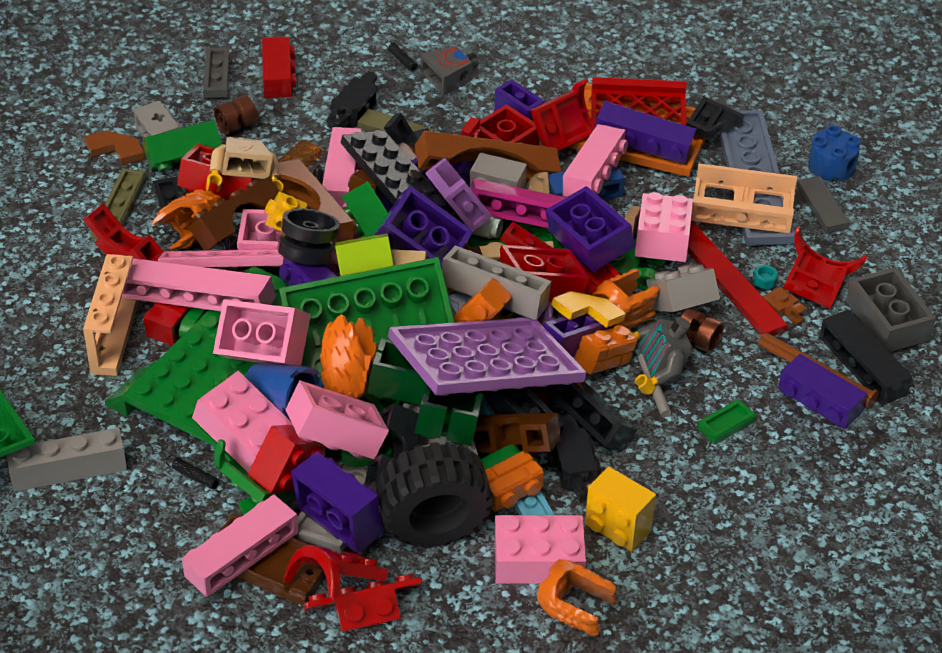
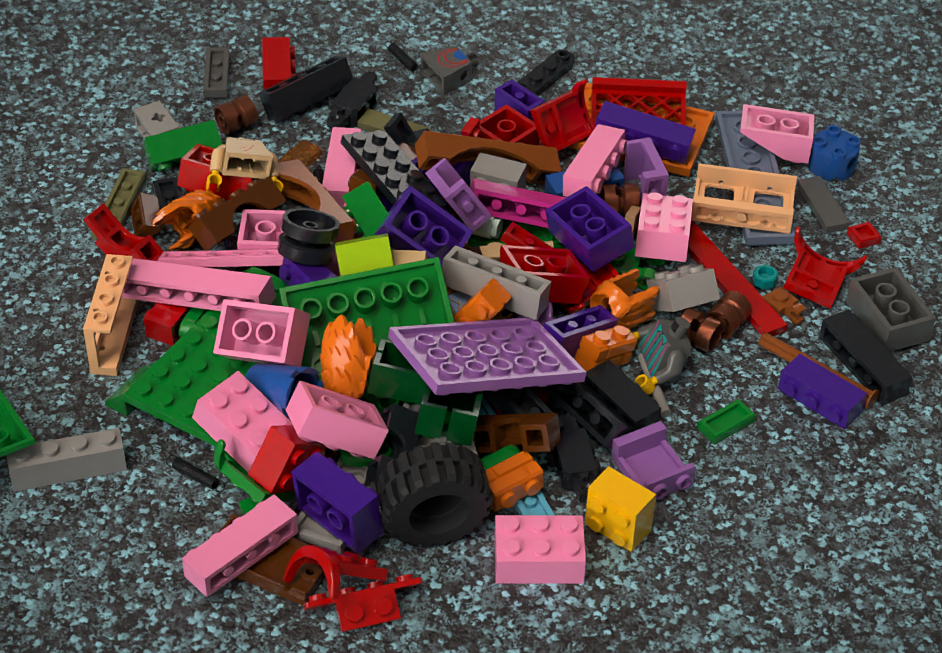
(126, 147): dark orange tile -> none
(143, 213): none -> reddish brown slope
(278, 206): yellow brick -> none
(306, 88): none -> black brick
(539, 183): tan tile -> none
(548, 72): none -> black plate
(561, 579): orange piece -> none
(577, 304): yellow tile -> none
(621, 198): none -> copper wheel
(623, 394): none -> black brick
(645, 164): none -> medium lavender panel
(652, 461): none -> medium lavender panel
(713, 118): black wing -> none
(732, 310): none -> copper wheel
(779, 131): none -> bright pink slope
(864, 235): none -> red tile

